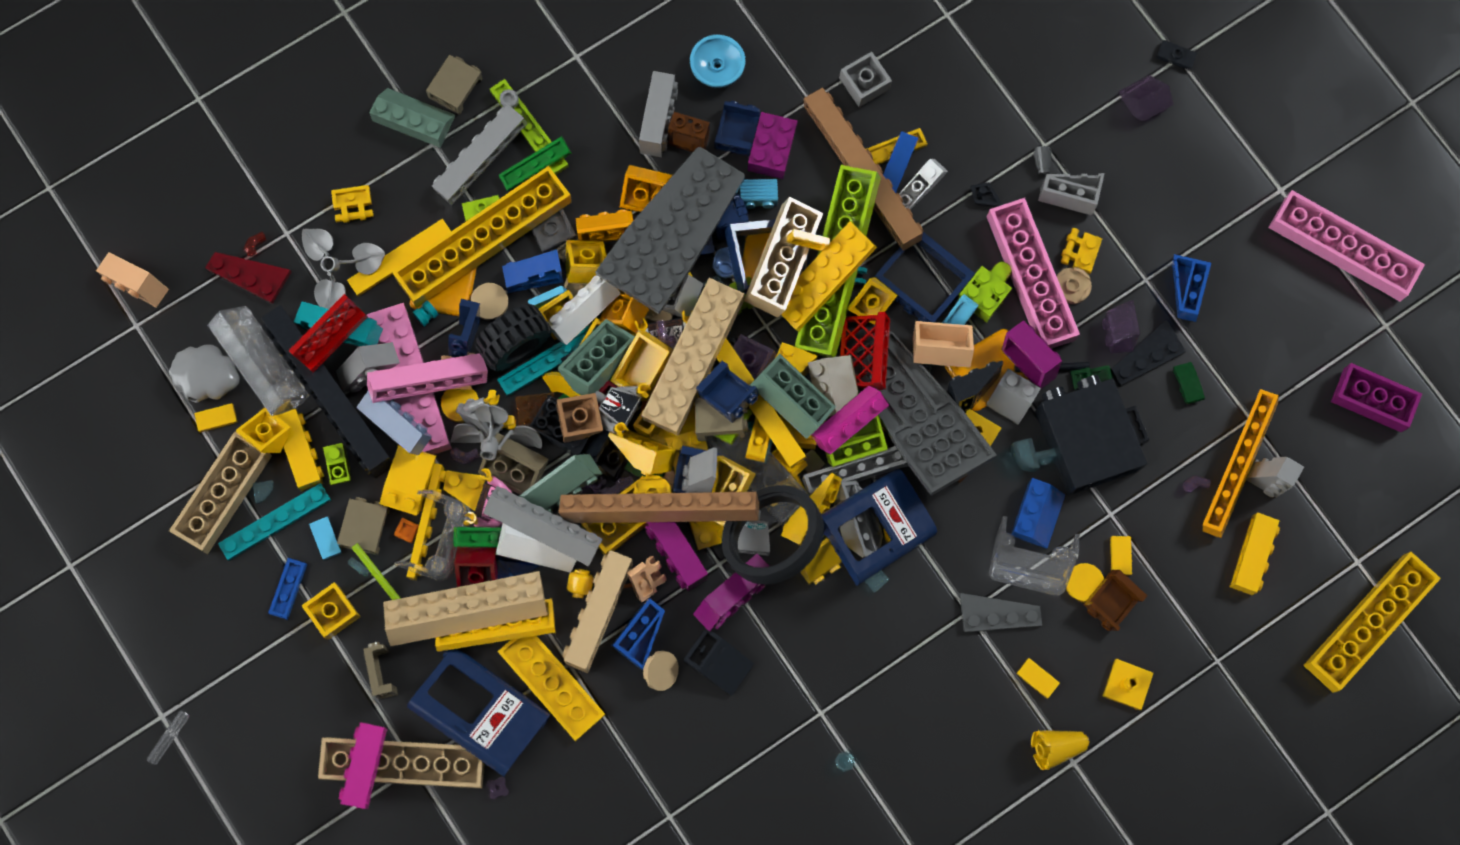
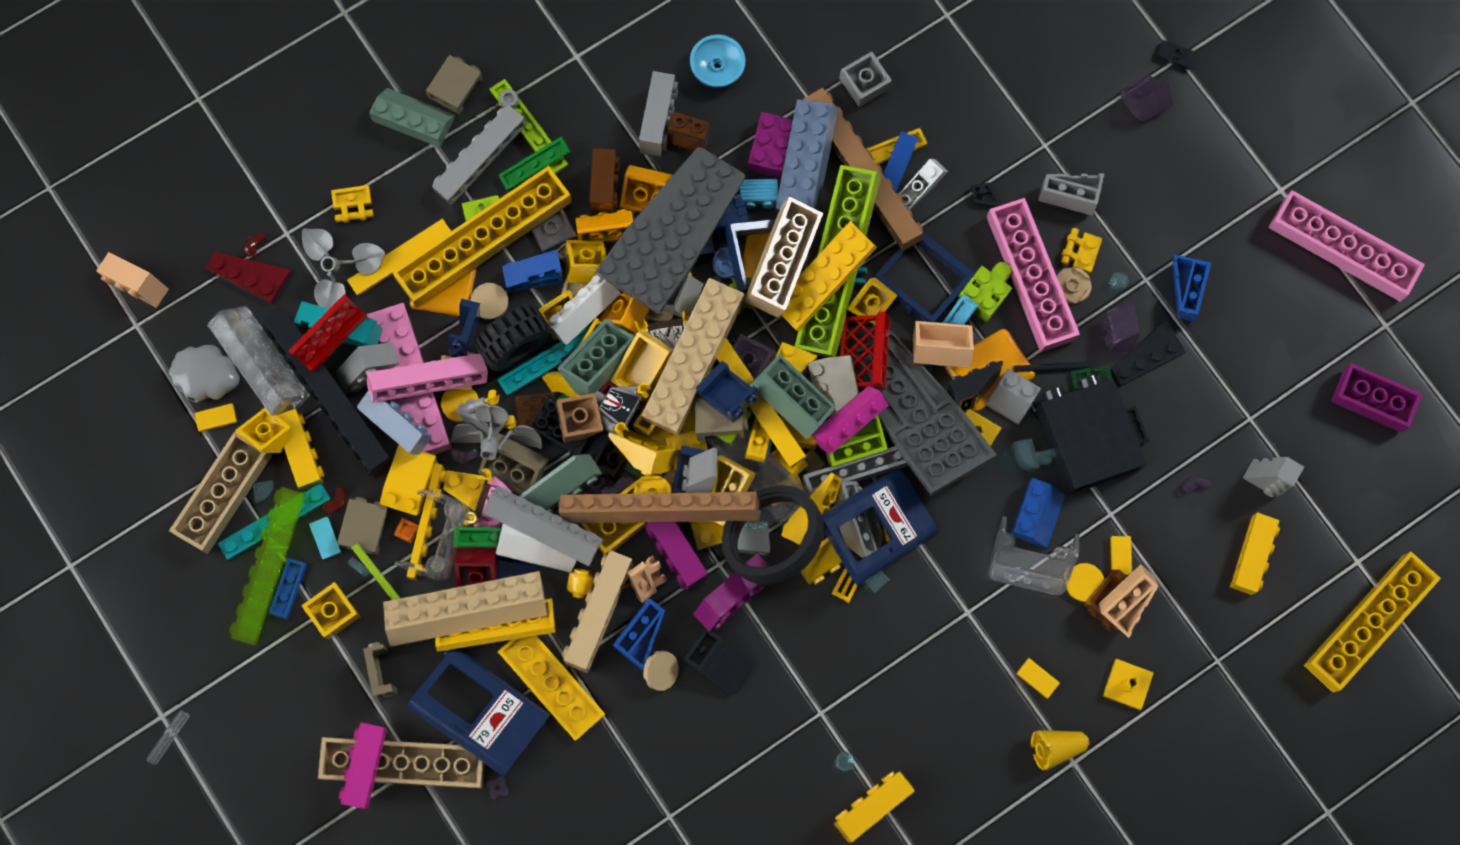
(268, 566): none -> clear neon green brick
(336, 503): none -> clear red arm
(337, 463): lime slope -> none
(425, 313): teal wheel -> none
(546, 297): medium azure tile -> none
(604, 181): none -> reddish brown piece
(662, 335): arm -> none
(737, 128): dark blue panel -> none
(807, 153): none -> sand blue brick
(807, 240): yellow tile -> none
(841, 595): none -> yellow tile
(875, 806): none -> yellow brick
(996, 614): dark grey wing -> none
(1031, 354): magenta piece -> none
(1043, 159): dark grey cone -> none
(1118, 281): none -> clear light blue tile
(1129, 599): none -> light nougat wedge
(1189, 383): dark green slope -> none
(1240, 463): light orange brick -> none

